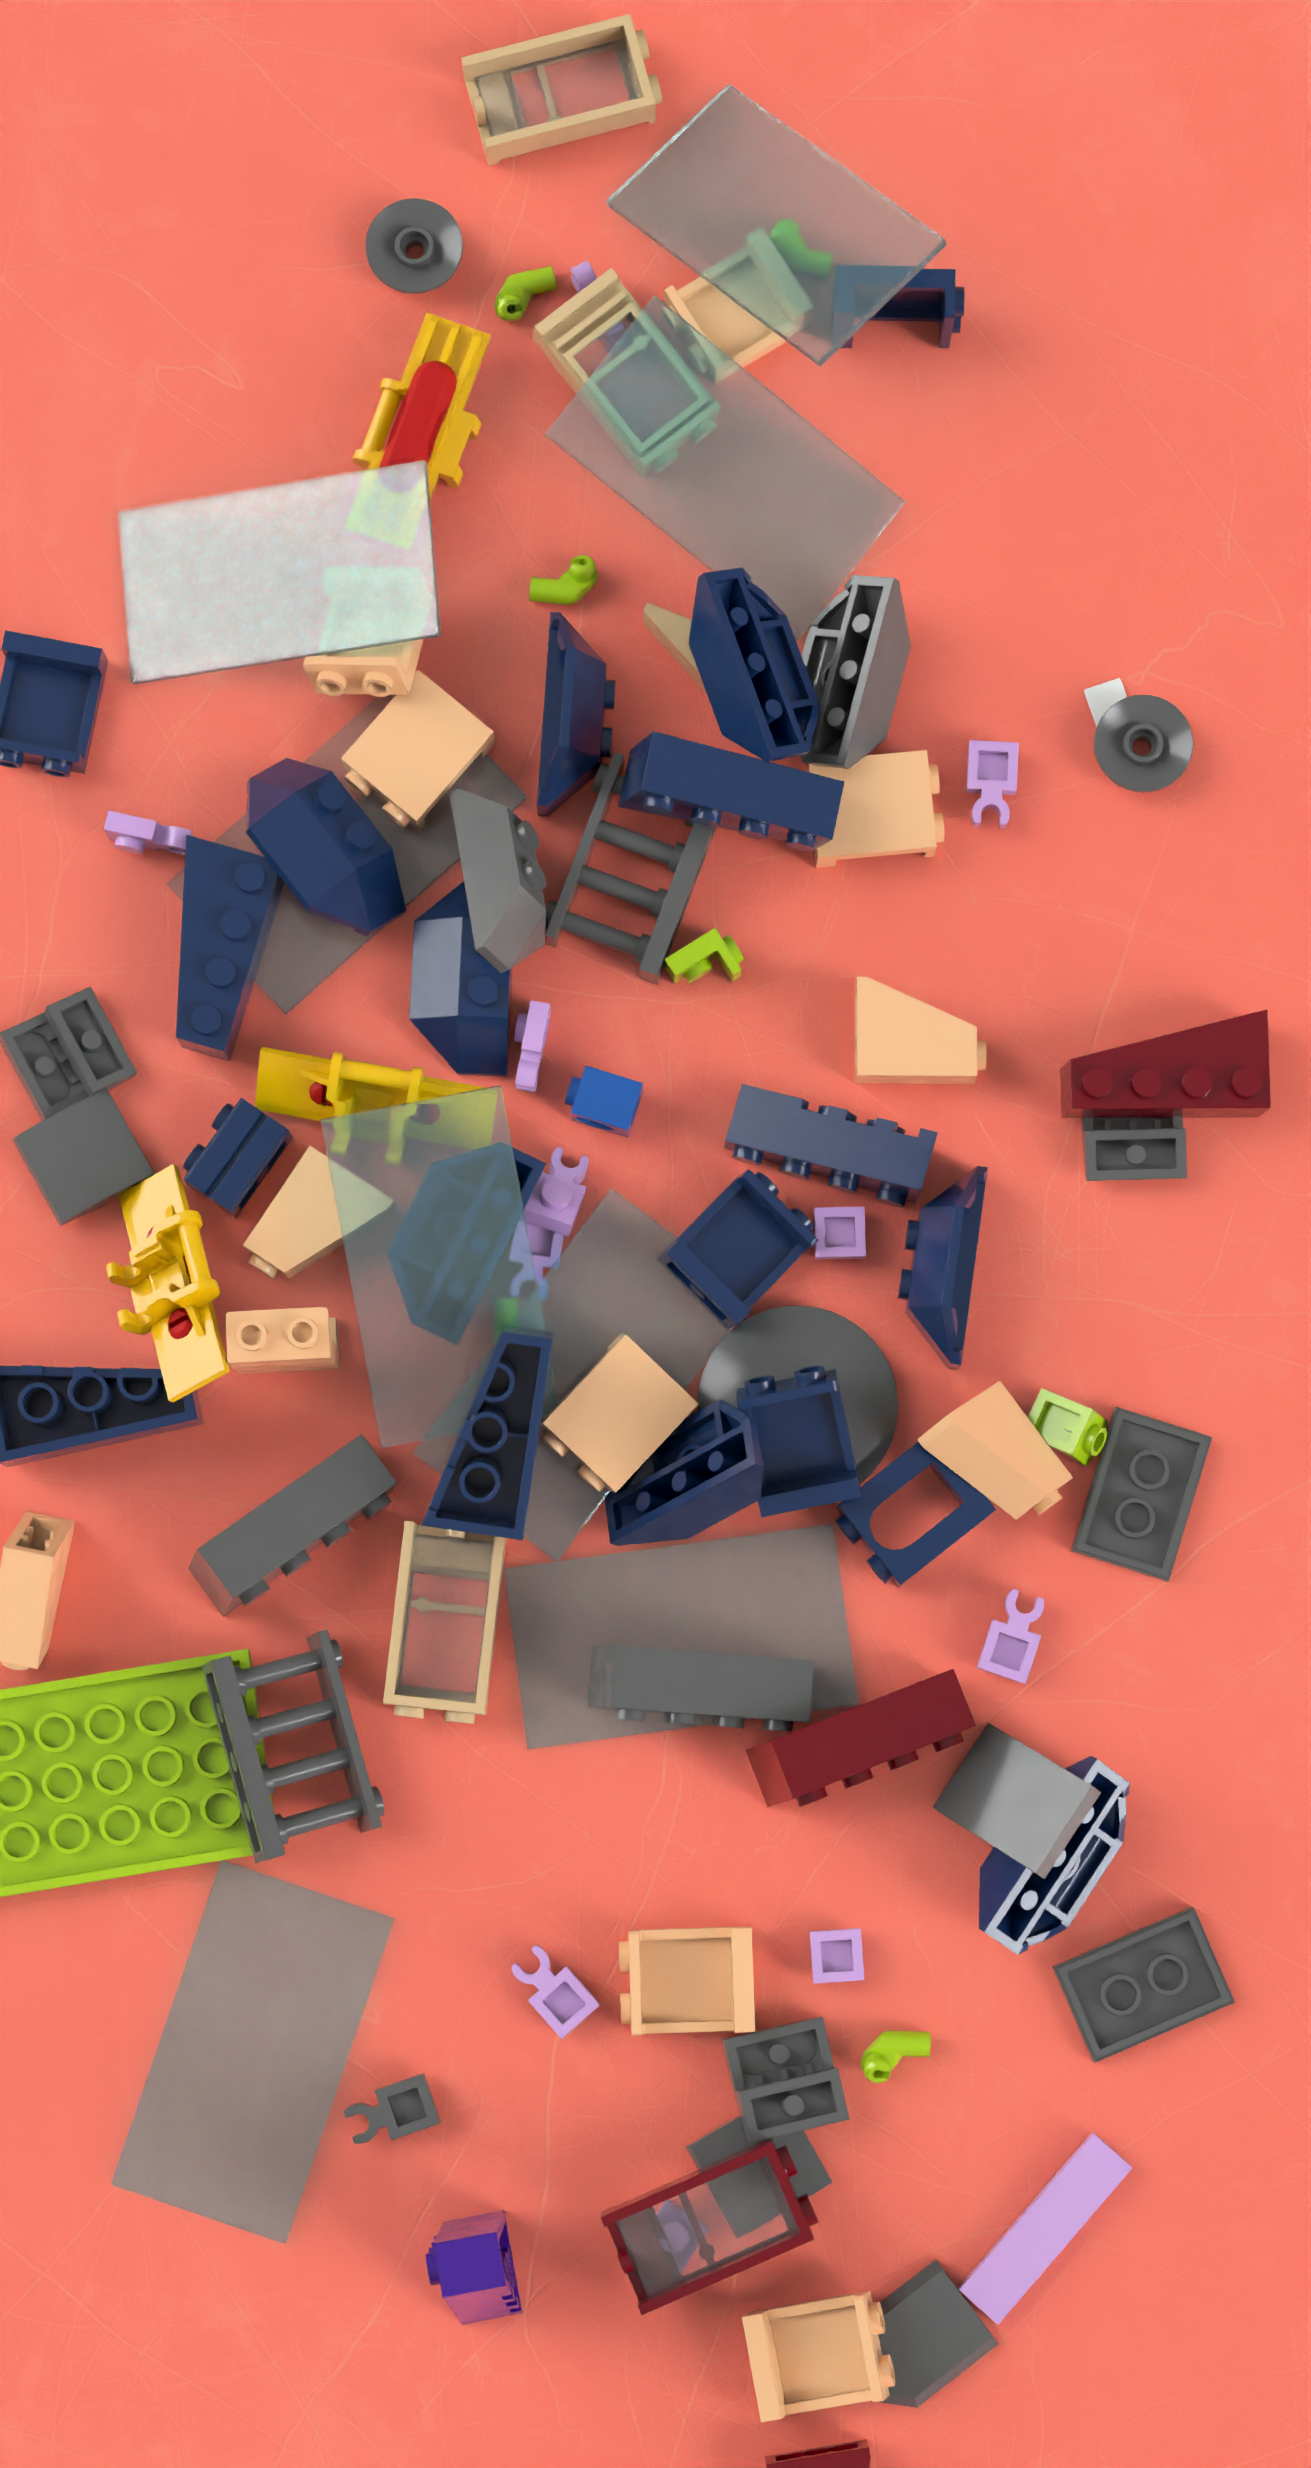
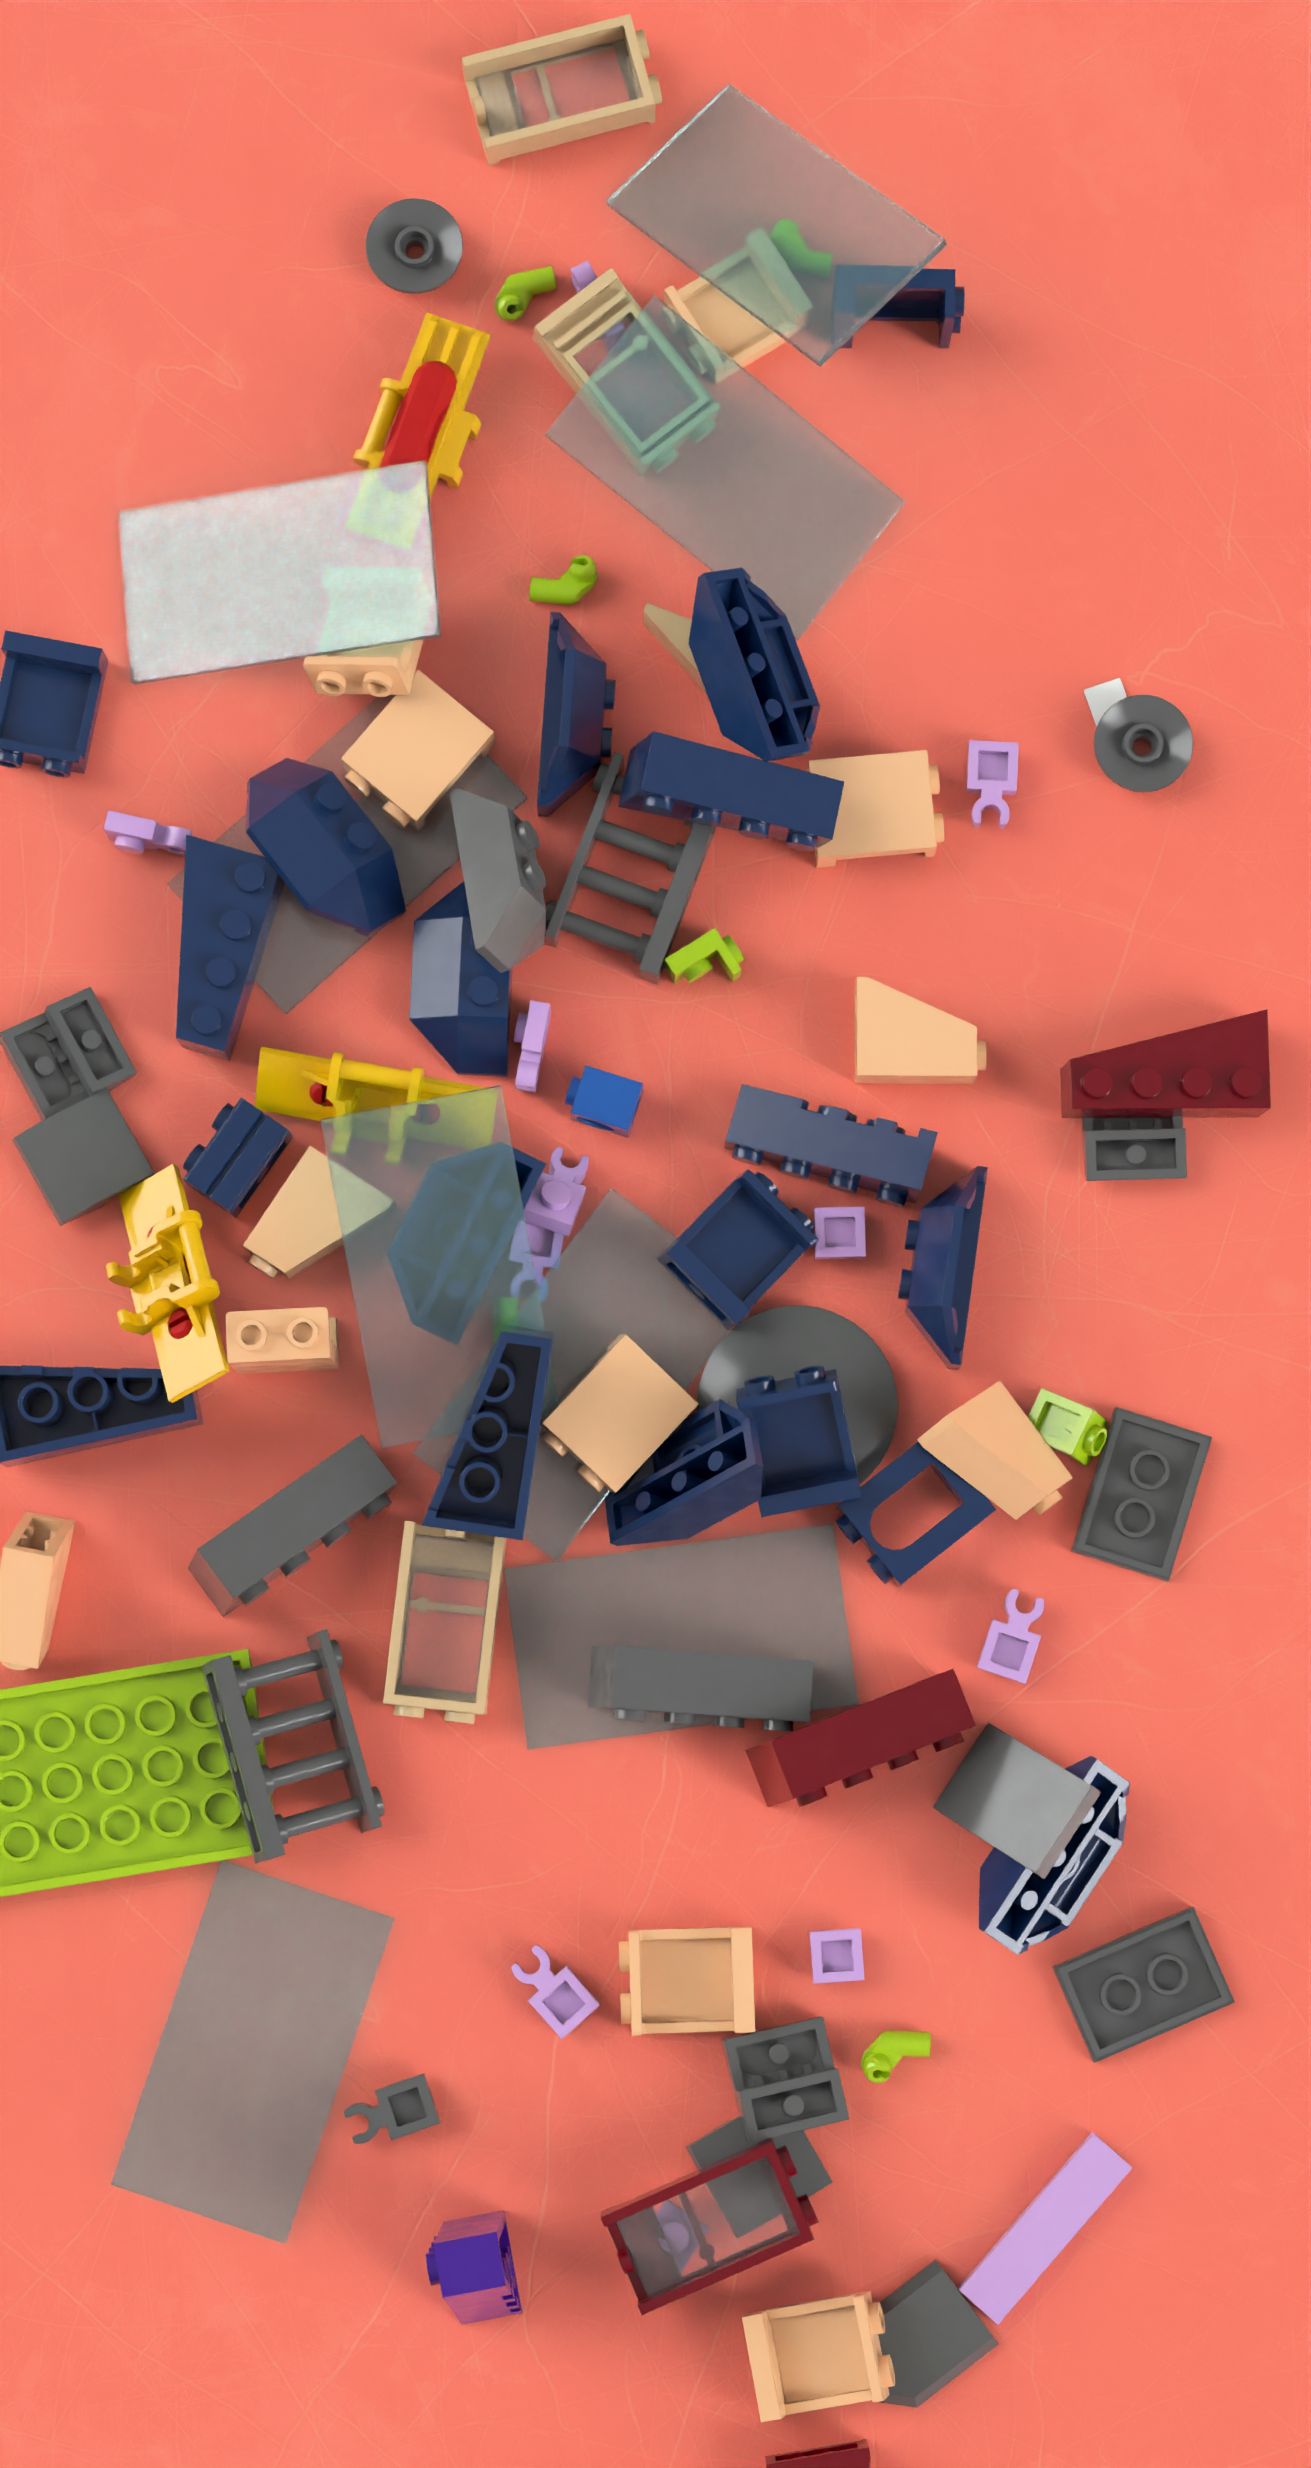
(856, 669): dark grey wedge -> none

